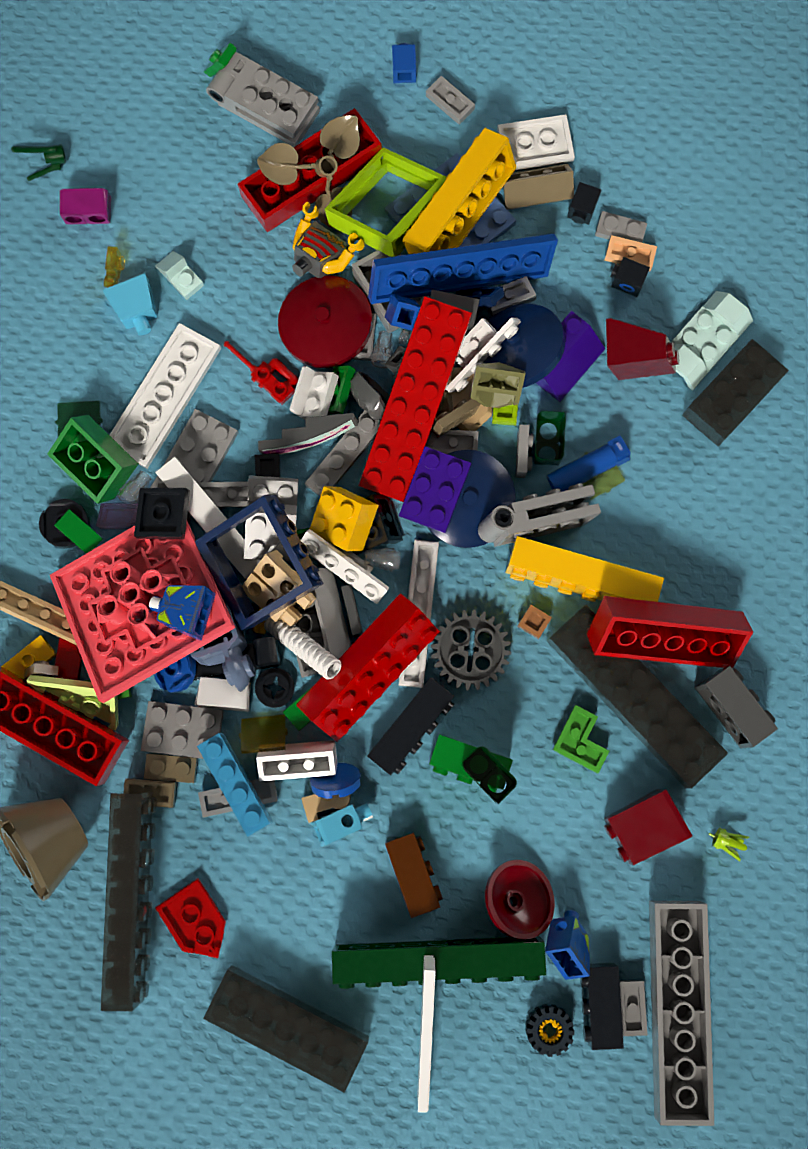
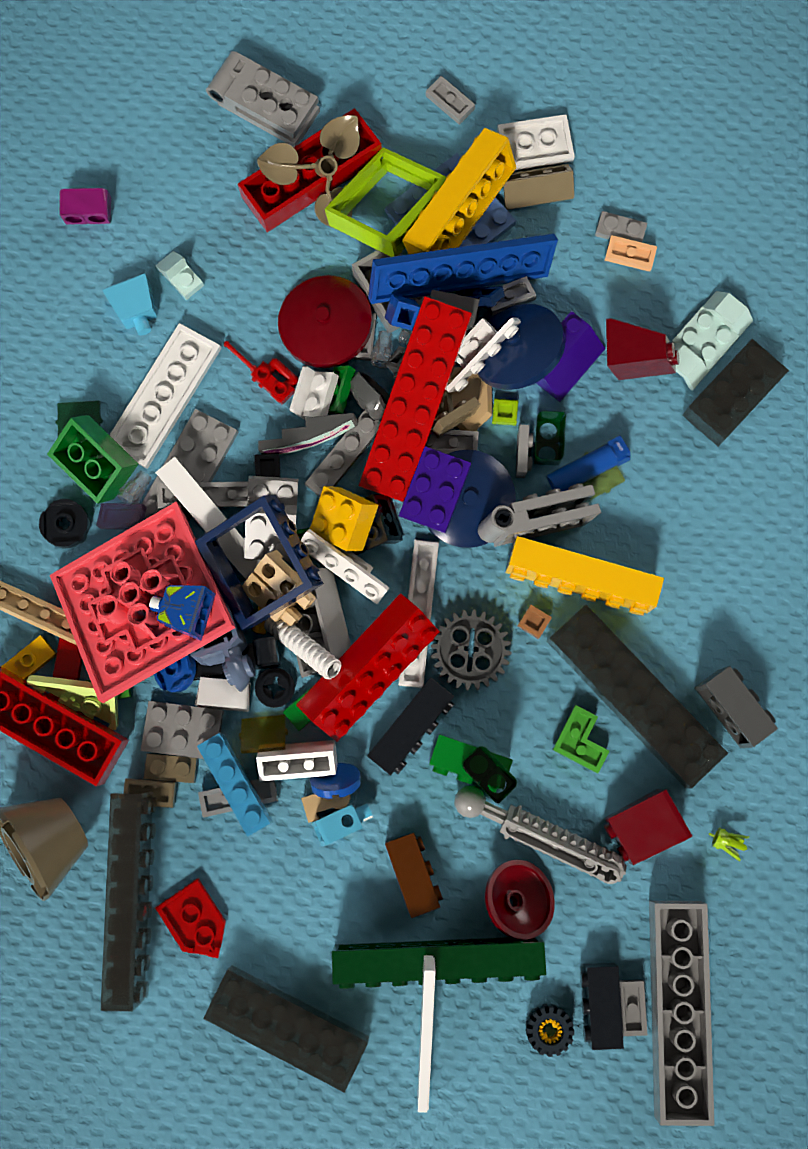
(41, 668): dark tan plate -> none
(52, 154): dark green plant -> none
(78, 531): green sticker -> none
(114, 265): clear yellow plate -> none
(161, 513): black plate -> none
(220, 59): green plate -> none
(319, 249): torso -> none
(352, 611): dark grey tile -> none
(385, 558): clear cone -> none
(404, 63): blue brick -> none
(497, 385): olive slope -> none
(544, 836): none -> light grey gear
(569, 946): blue torso -> none
(584, 203): black brick -> none
(629, 276): black brick -> none
(668, 632): red brick -> none

